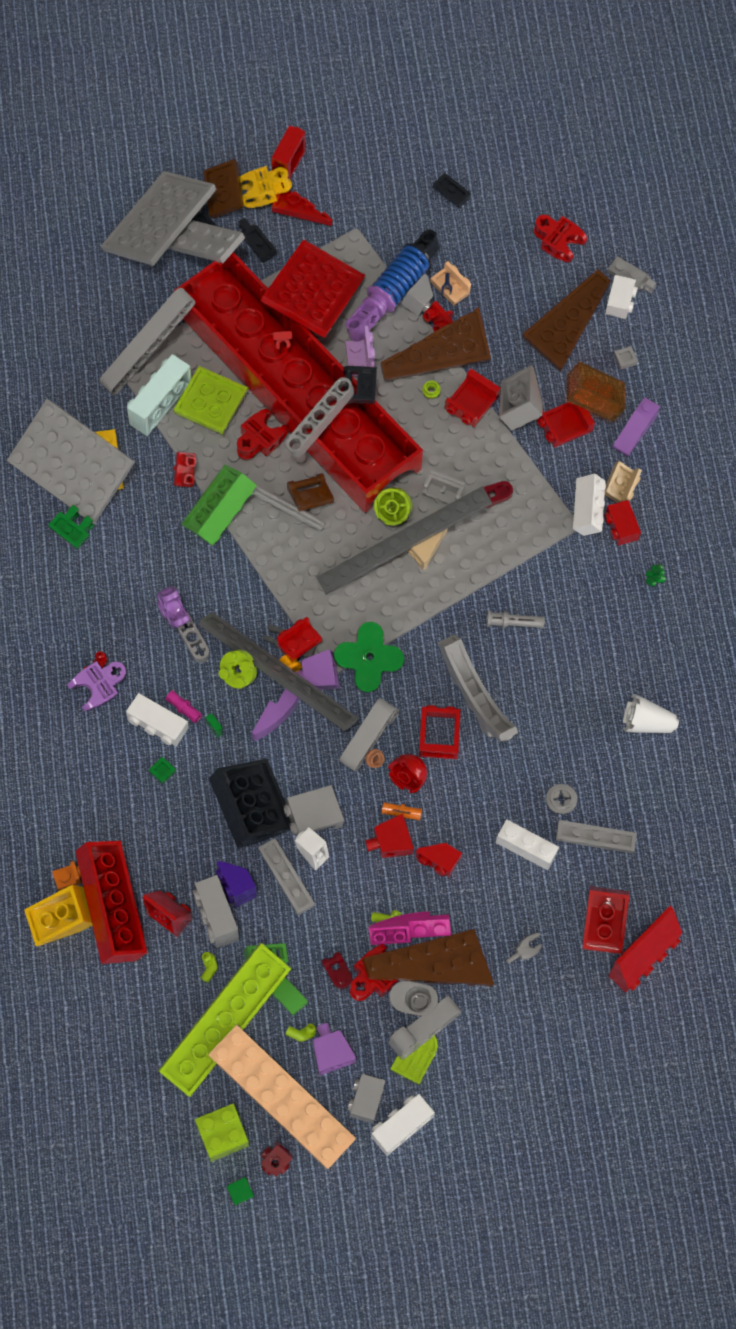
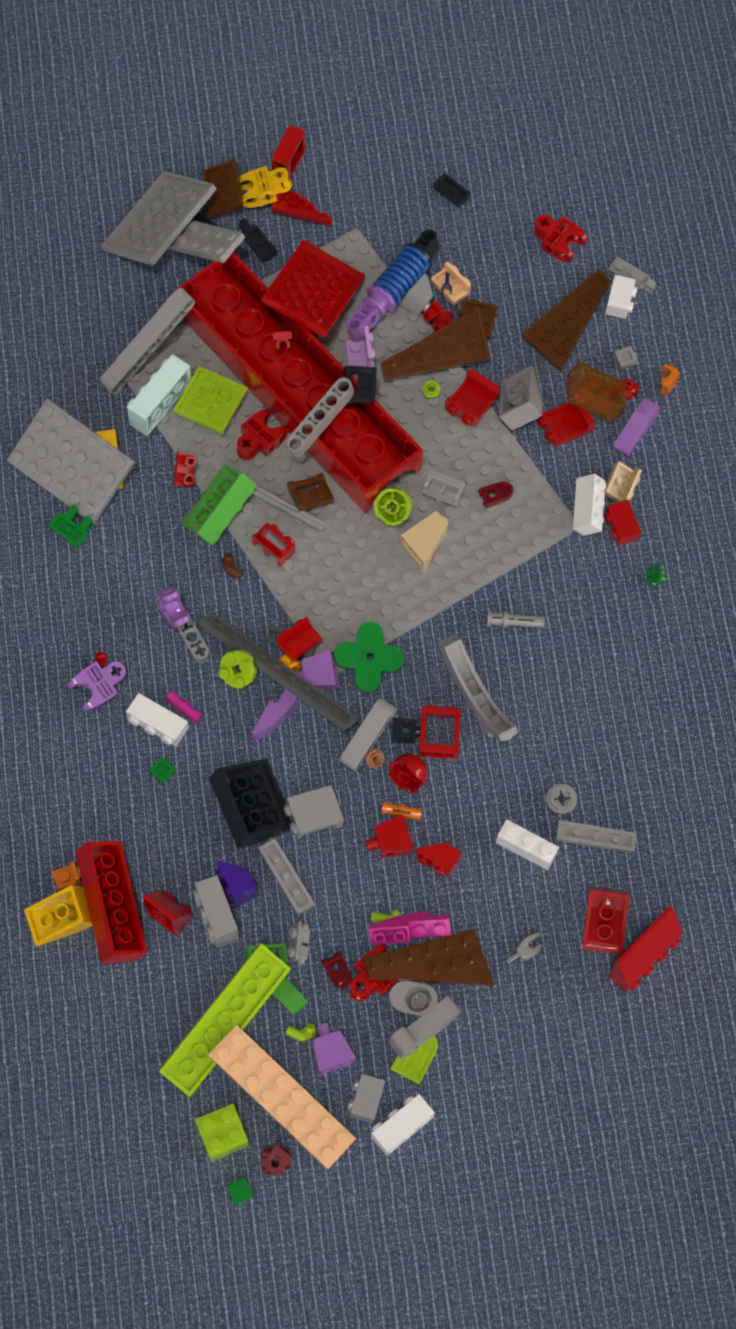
(210, 966): lime arm -> none
(214, 725): green tile -> none
(229, 566): none -> reddish brown arm
(274, 543): none -> red window
(298, 934): none -> light grey hinge
(312, 847): white slope -> none
(401, 723): none -> black brick
(404, 540): dark grey plate -> none
(487, 311): none -> reddish brown plate
(630, 388): none -> red plant
(647, 717): white cone -> none
(671, 377): none -> orange bracket

